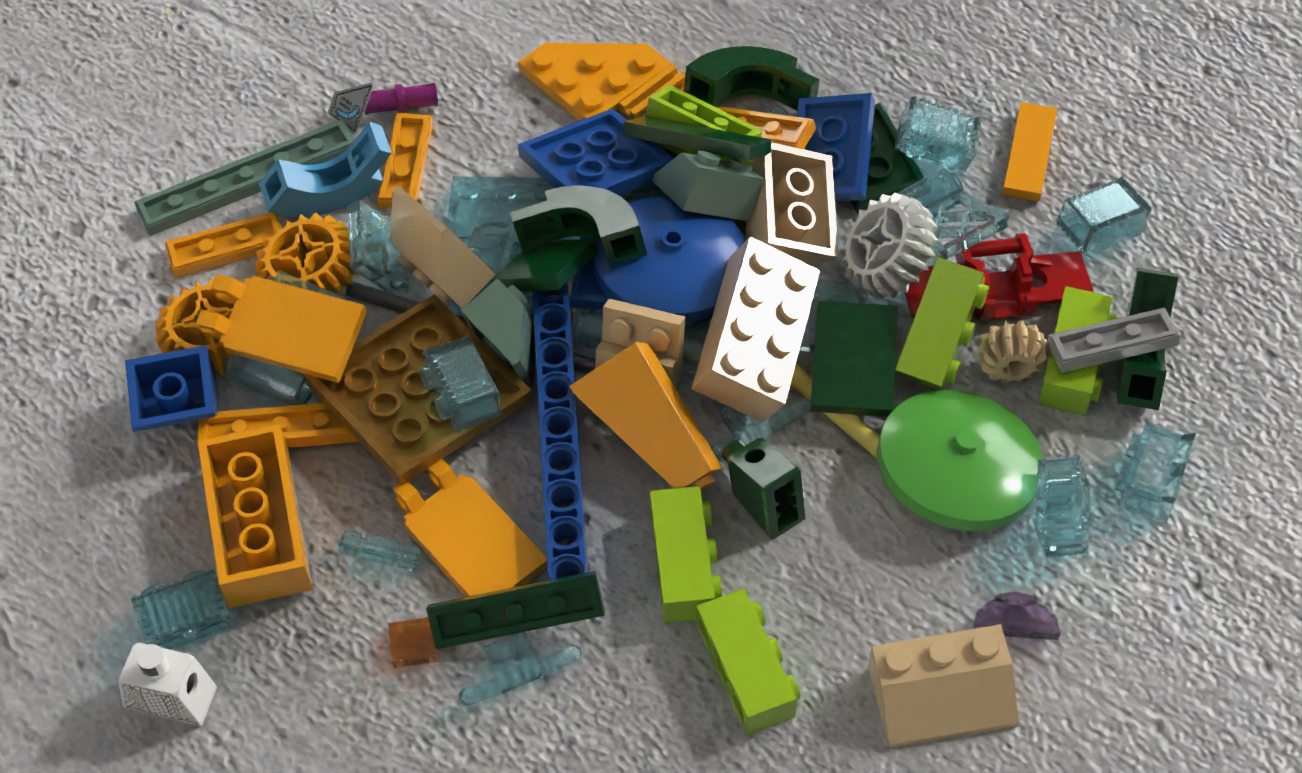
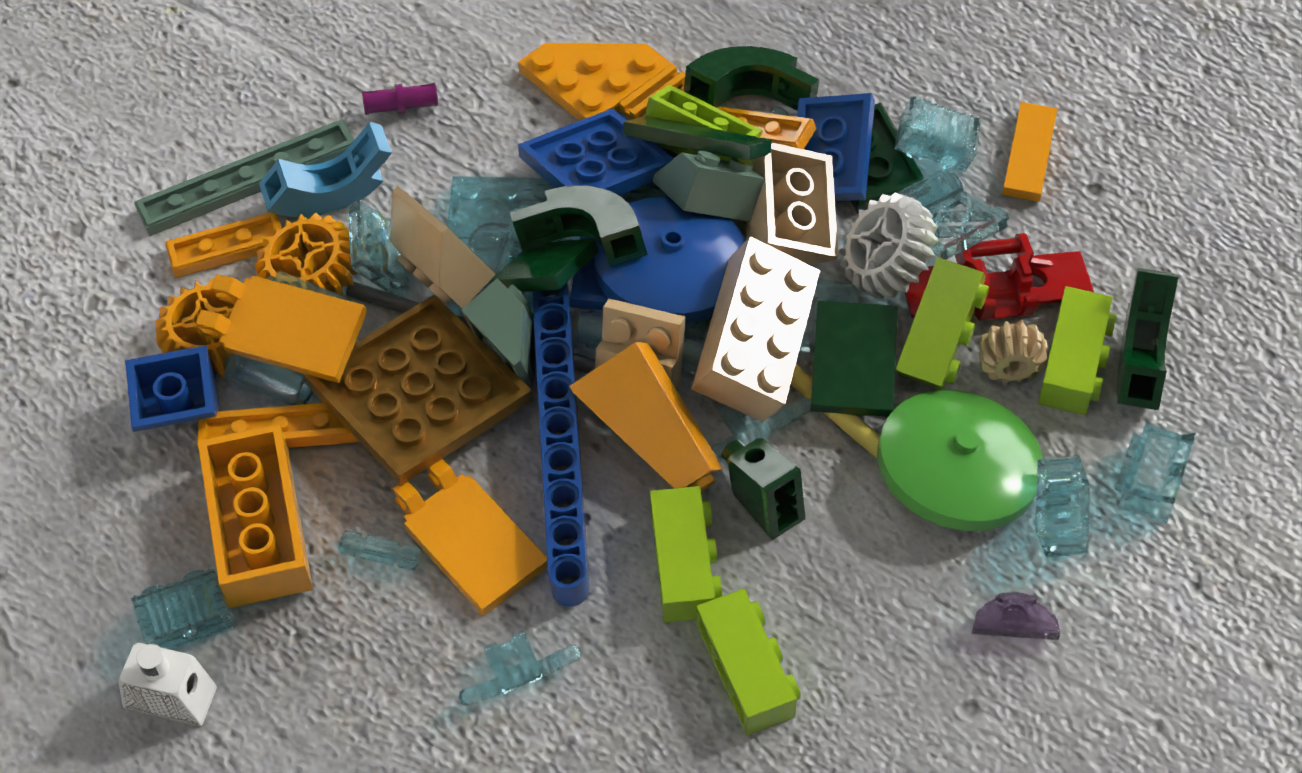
(350, 105): light grey sticker -> none
(409, 151): light orange tile -> none
(411, 643): clear orange tile -> none
(461, 384): clear light blue brick -> none
(515, 610): dark green tile -> none
(944, 686): tan slope -> none
(1104, 215): clear light blue brick -> none
(1113, 340): light grey tile -> none

